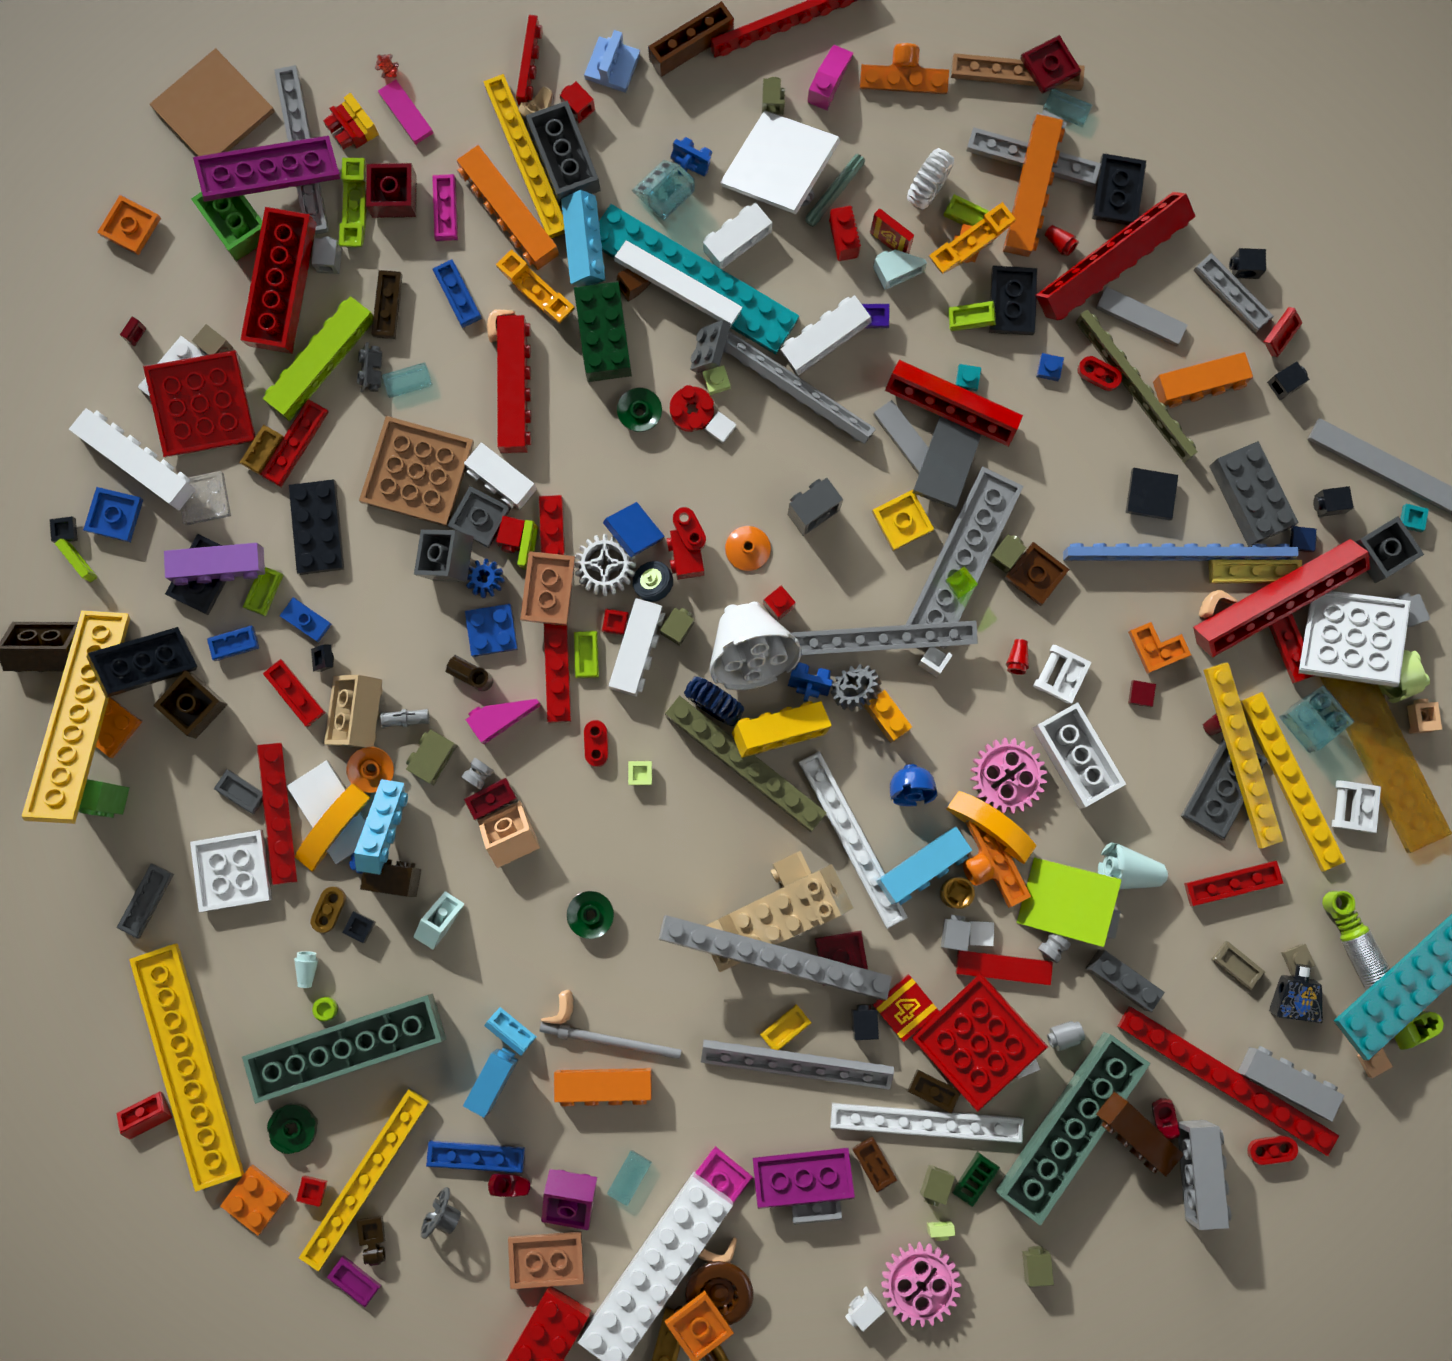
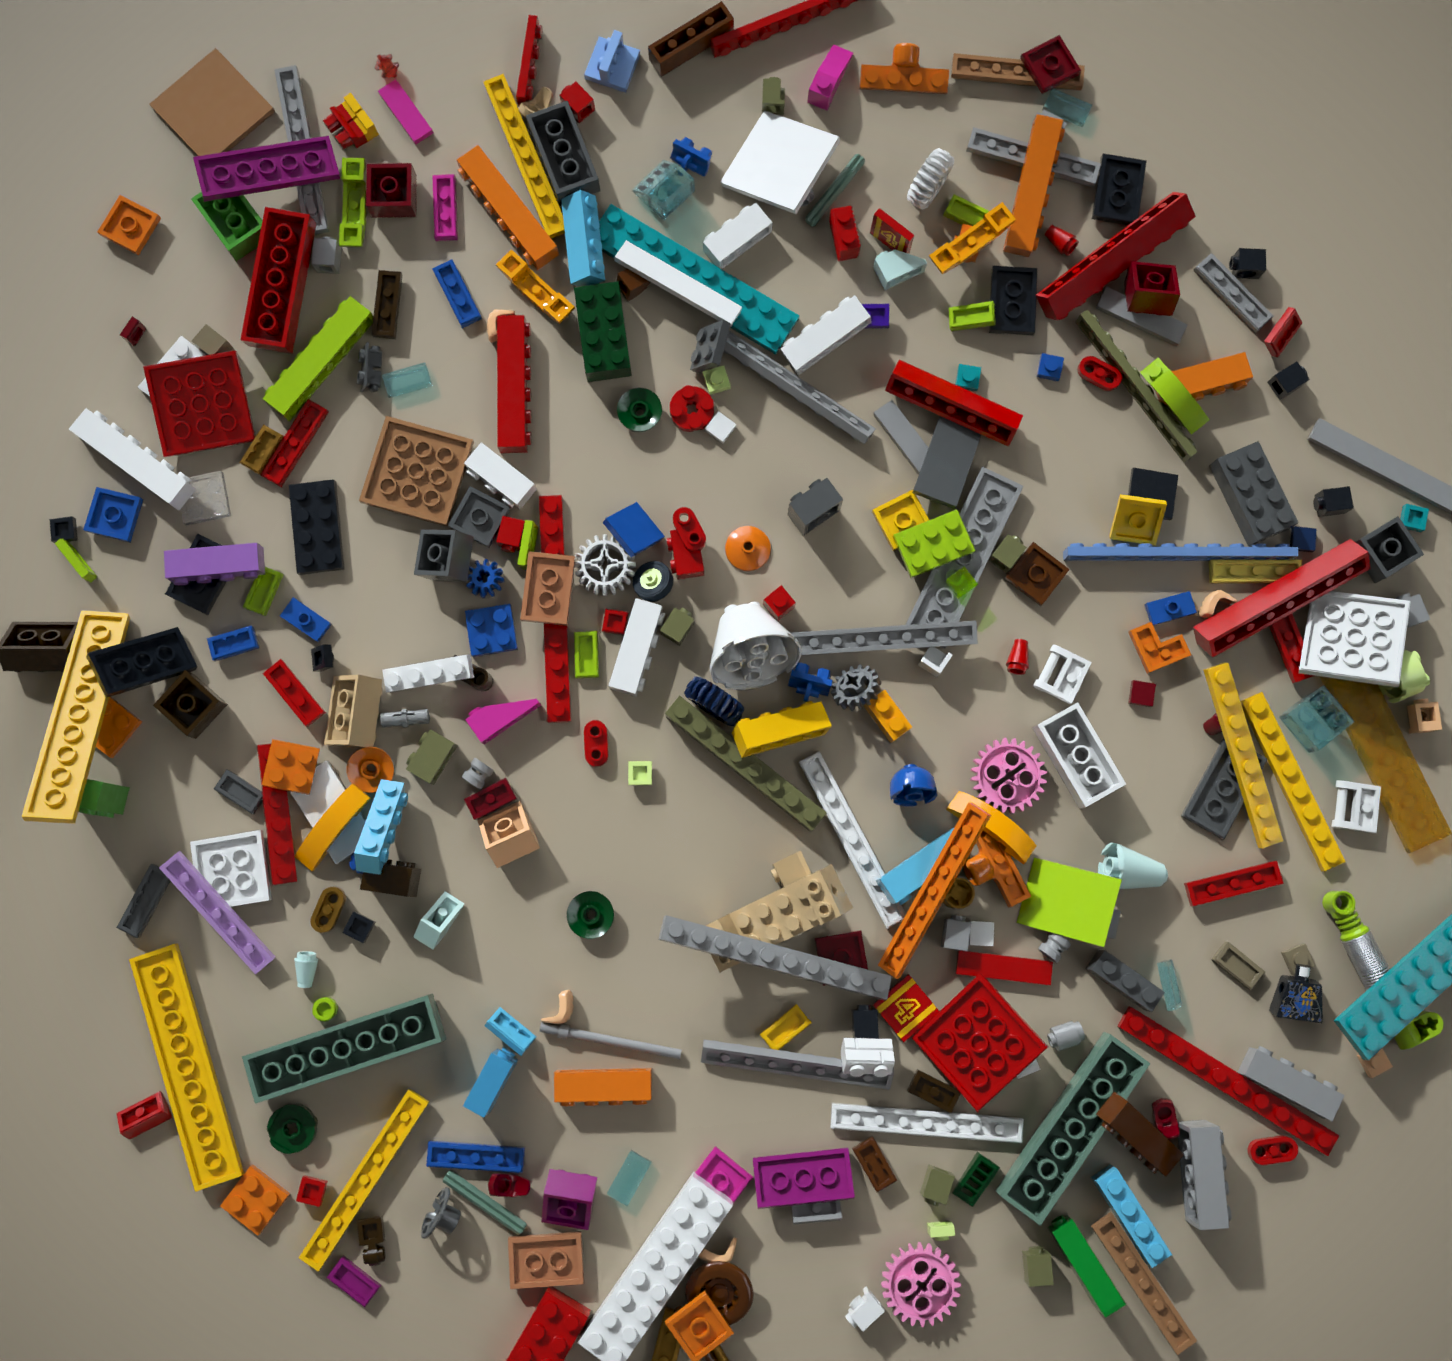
(217, 912): none -> lavender plate
(290, 767): none -> orange plate
(428, 673): none -> white plate
(484, 1202): none -> sand green axle
(867, 1056): none -> white brick
(934, 543): none -> lime plate
(934, 890): none -> orange plate
(1086, 1266): none -> green slope
(1131, 1216): none -> medium azure brick
(1137, 519): none -> yellow plate
(1144, 1283): none -> medium nougat plate
(1151, 288): none -> dark red brick
(1169, 984): none -> clear light blue tile
(1170, 608): none -> blue plate
(1175, 395): none -> lime arch

